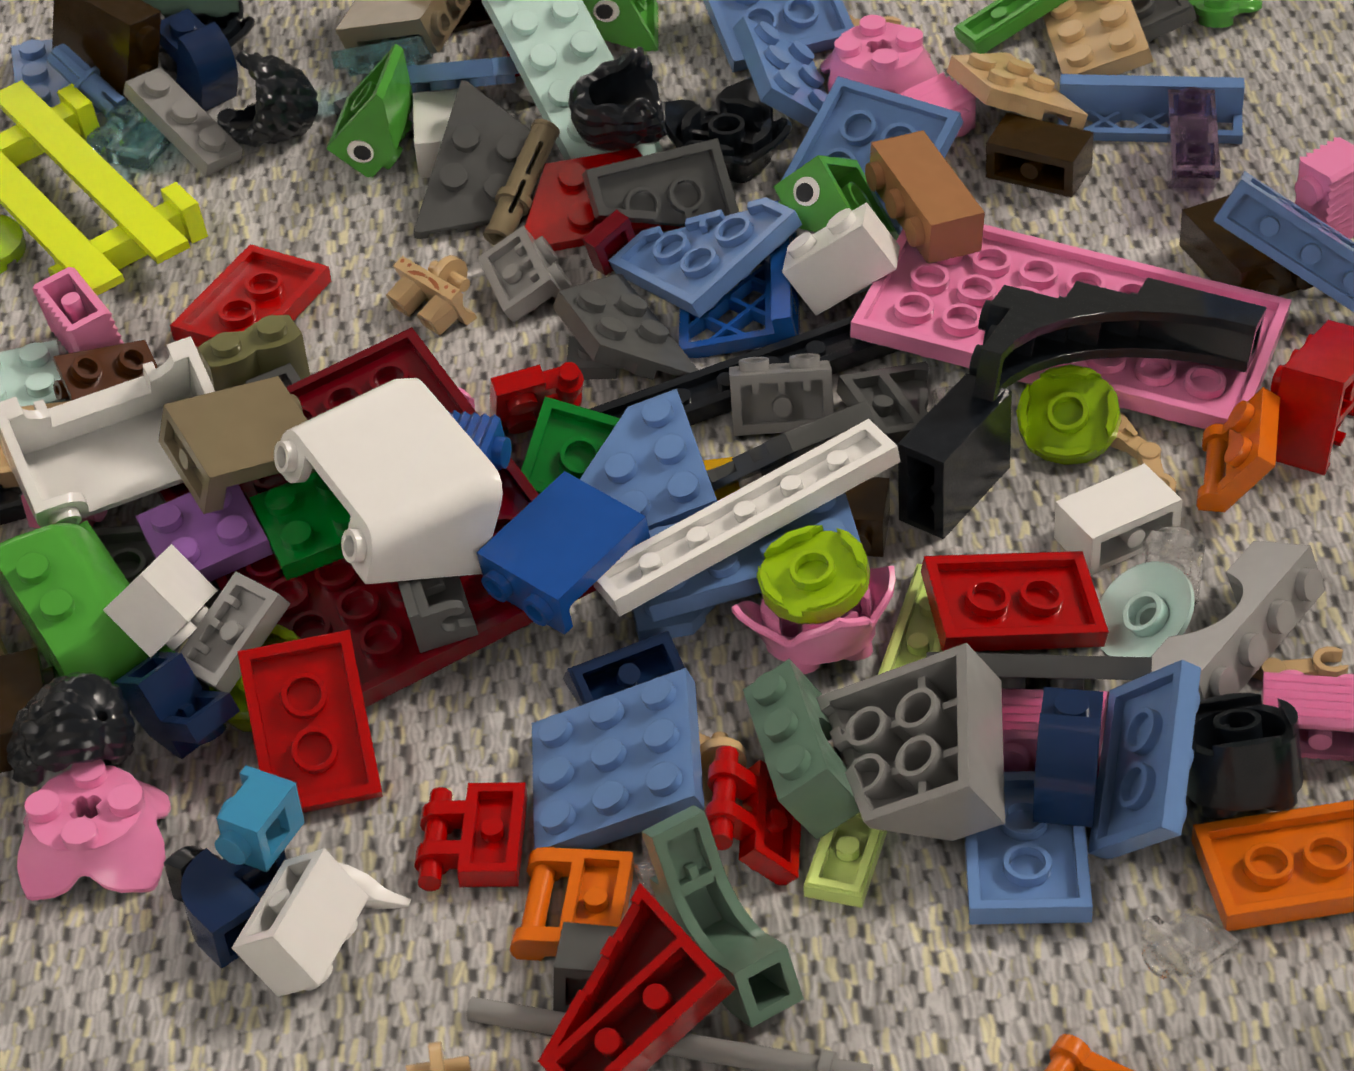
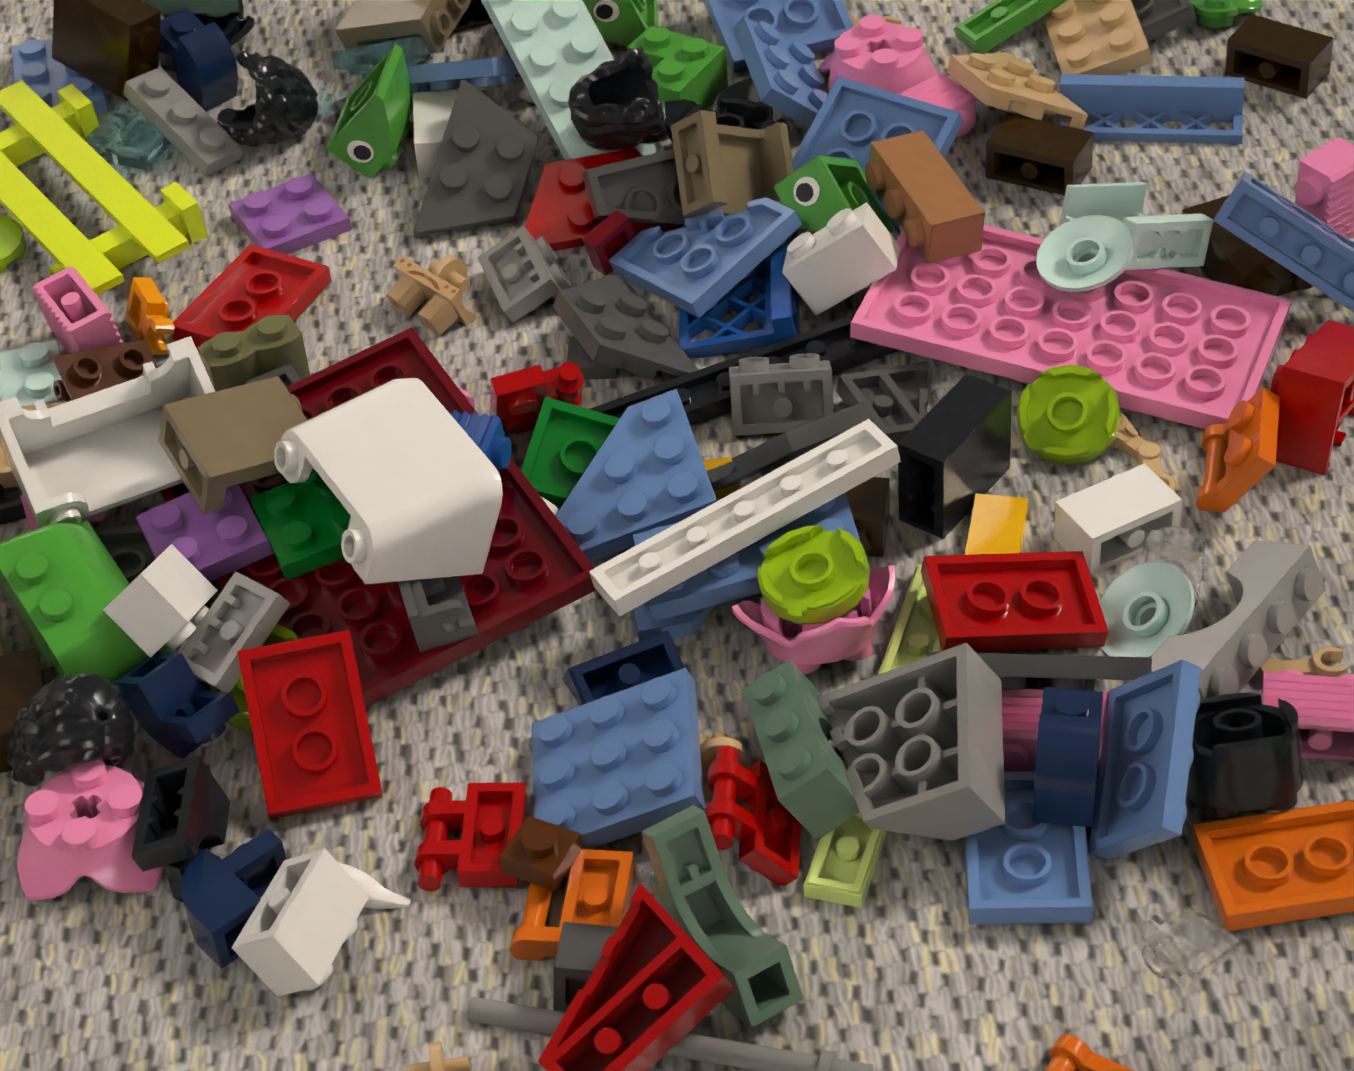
(85, 79): medium blue axle -> none
(148, 315): none -> light orange plate
(179, 814): none -> black arch
(259, 819): dark azure brick -> none
(290, 215): none -> medium lavender plate
(538, 142): dark tan pin -> none
(541, 853): none -> reddish brown plate
(558, 549): blue panel -> none
(684, 65): none -> bright green brick
(727, 164): none -> dark tan panel
(997, 524): none -> yellow tile
(1085, 253): none -> light aqua dish
(1092, 322): black arch -> none
(1158, 239): none -> light aqua window
(1192, 139): clear purple slope -> none
(1279, 56): none -> dark brown brick

